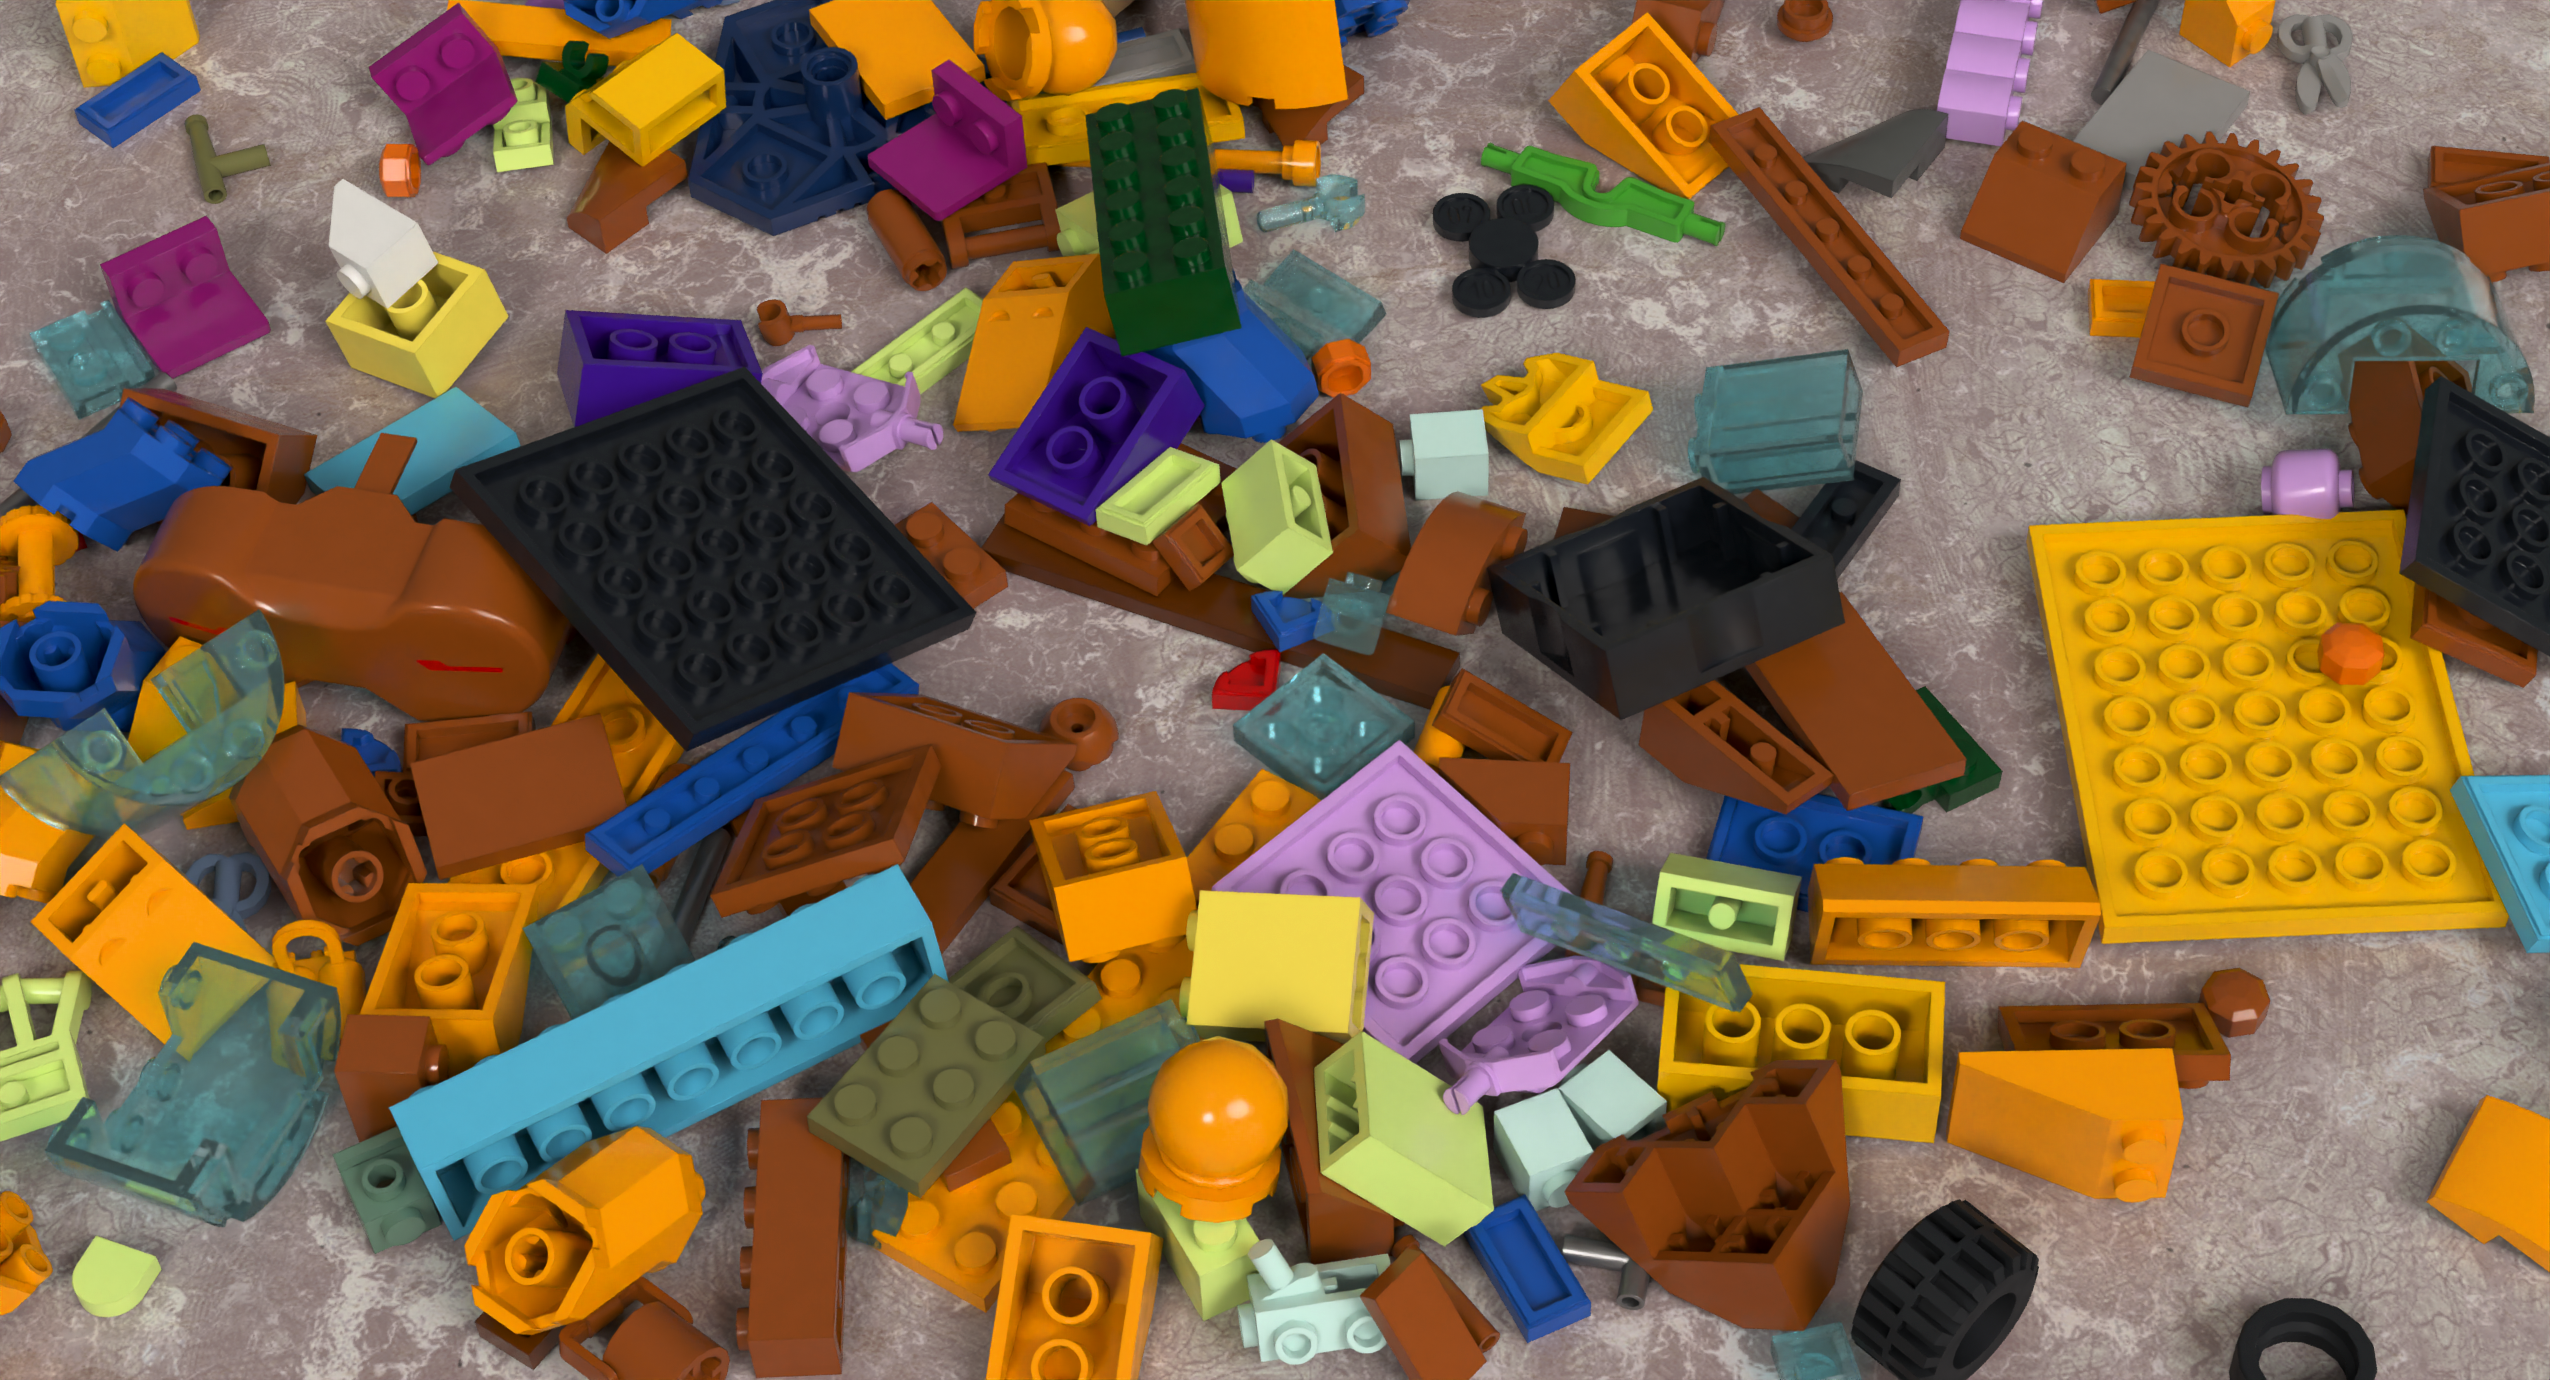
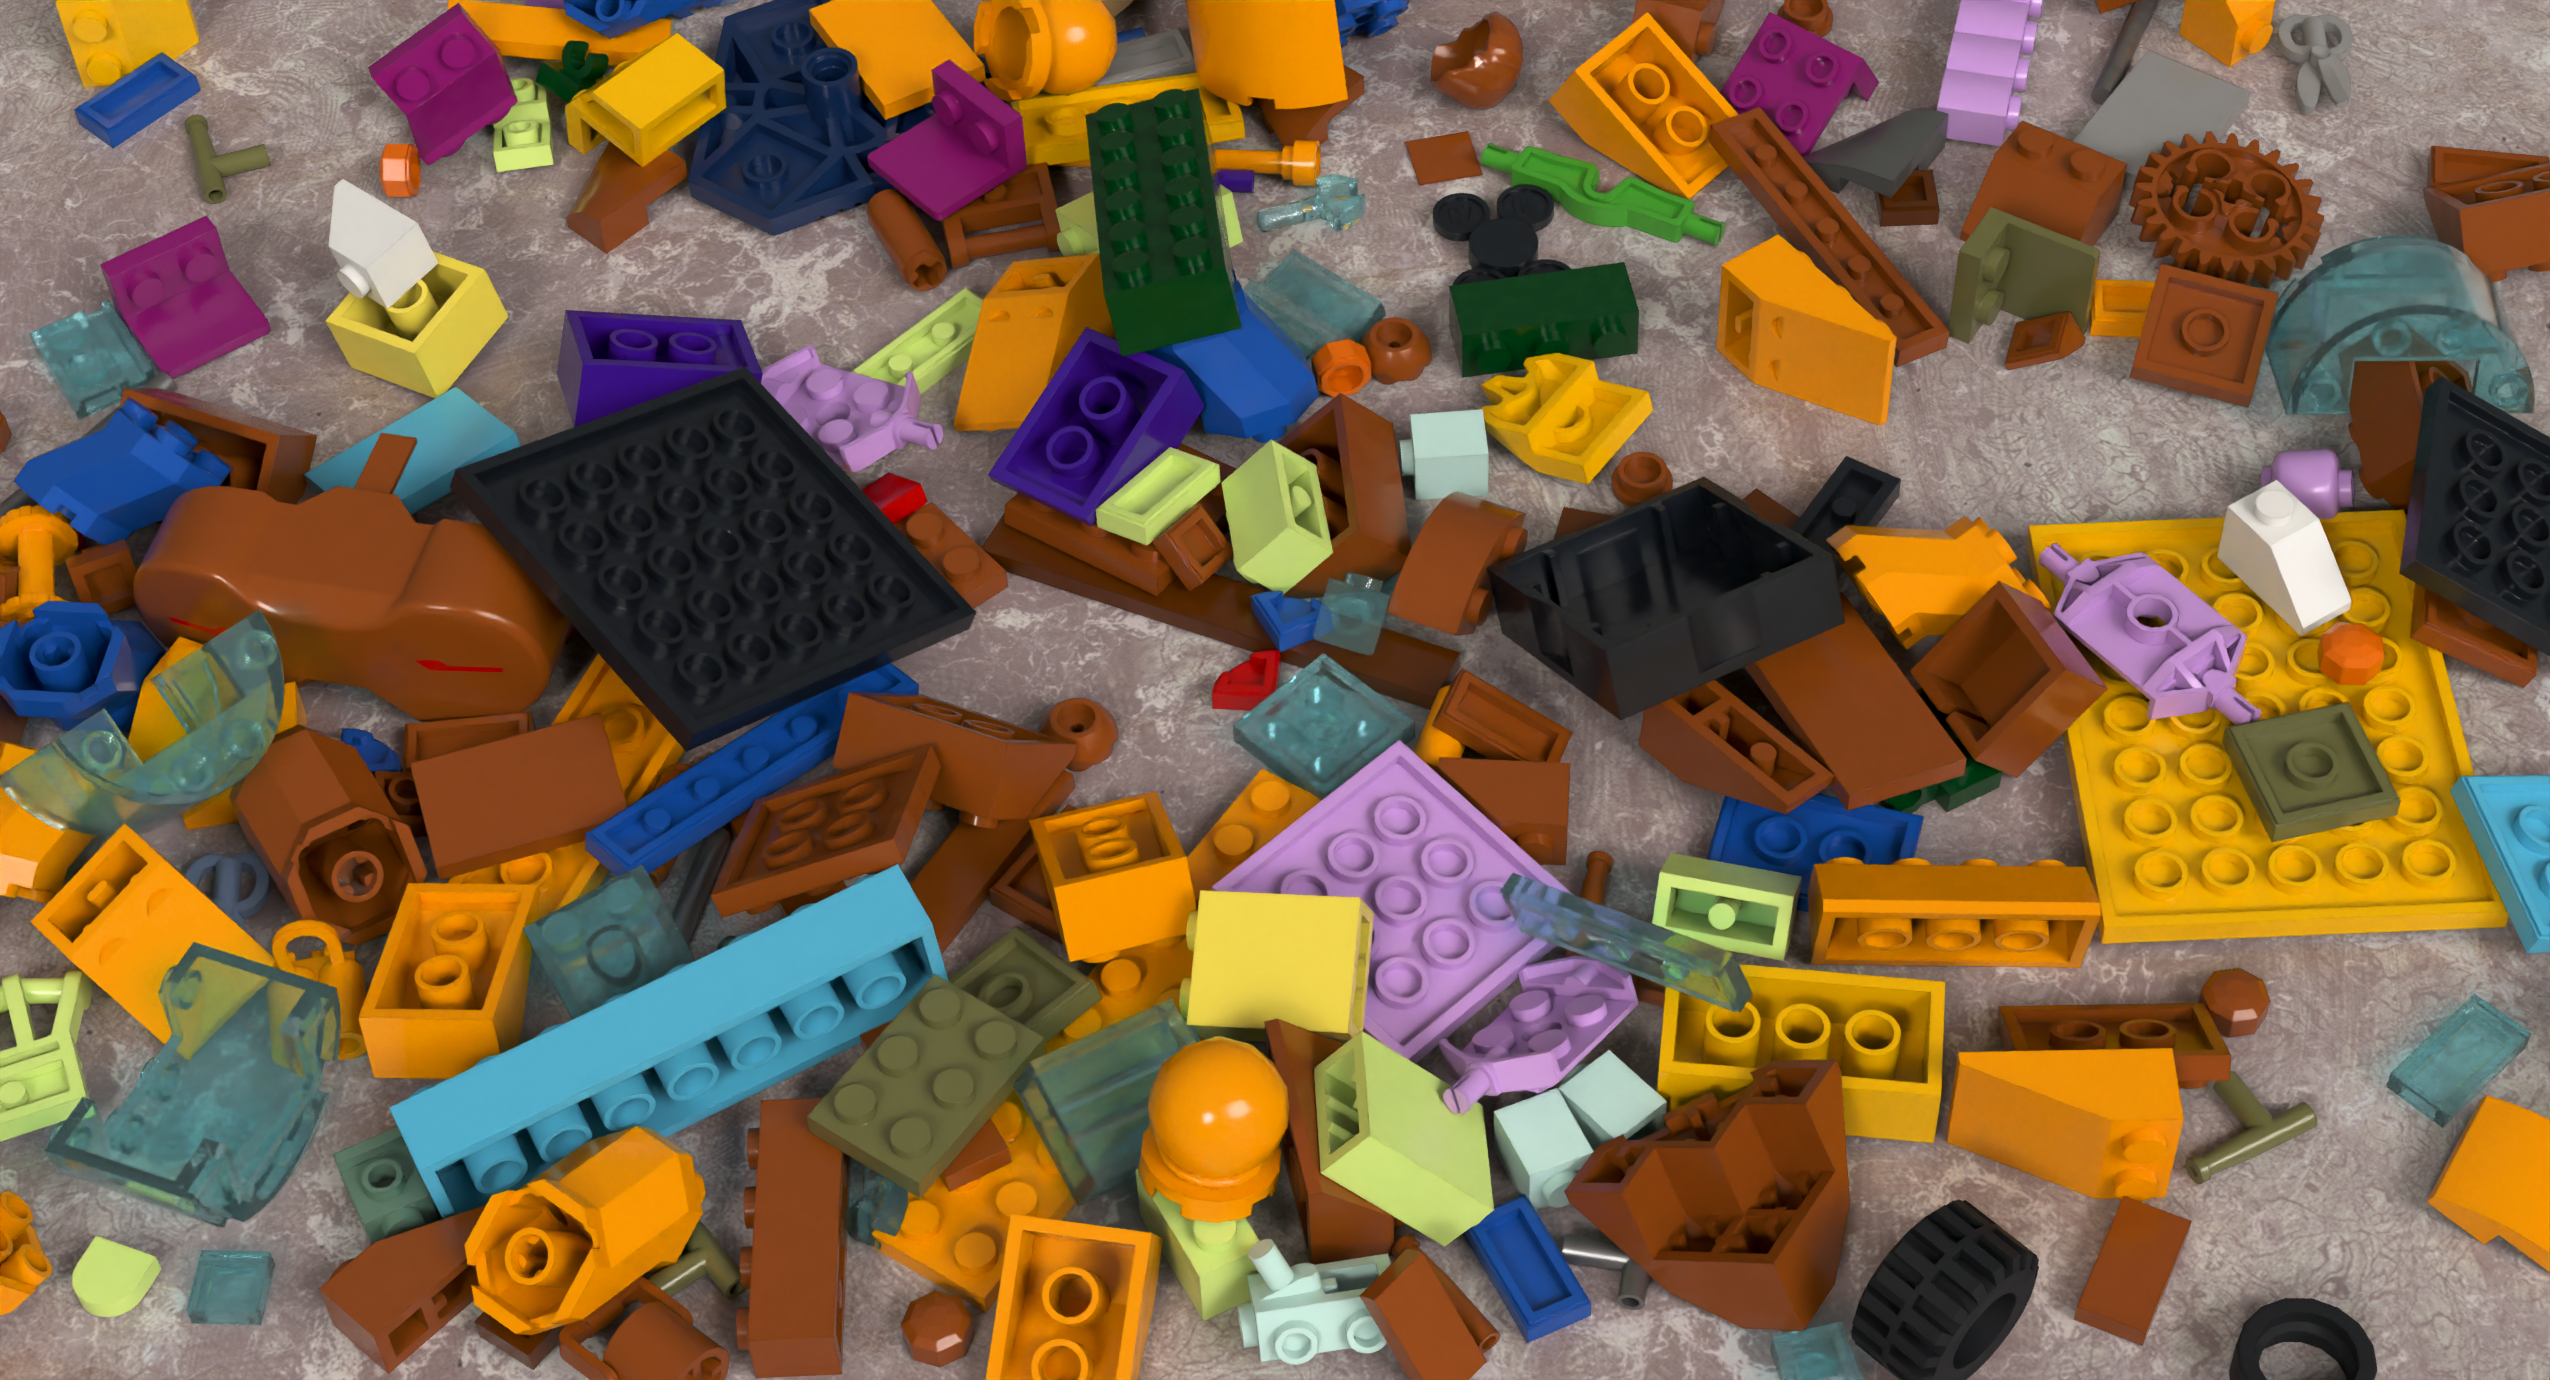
(104, 576): none -> dark orange tile
(230, 1287): none -> clear light blue tile
(385, 1063): dark orange brick -> none
(403, 1288): none -> dark orange slope
(704, 1258): none -> olive piece
(779, 327): dark orange hand -> none
(896, 496): none -> red tile
(937, 1328): none -> dark orange tile
(1396, 350): none -> dark orange plate
(1443, 158): none -> dark orange sticker
(1480, 64): none -> dark orange hair
(1563, 312): none -> dark green brick
(1640, 478): none -> dark orange plate
(1778, 422): clear light blue brick -> none
(1796, 80): none -> magenta bracket
(1803, 333): none -> light orange slope
(1912, 204): none -> reddish brown tile
(1927, 576): none -> light orange brick
(2010, 670): none -> dark orange piece
(2020, 271): none -> olive bracket
(2043, 340): none -> dark orange slope
(2132, 1270): none -> dark orange tile
(2176, 666): none -> lavender plate
(2261, 1131): none -> olive piece
(2284, 557): none -> white slope
(2310, 771): none -> olive tile
(2458, 1060): none -> clear light blue tile

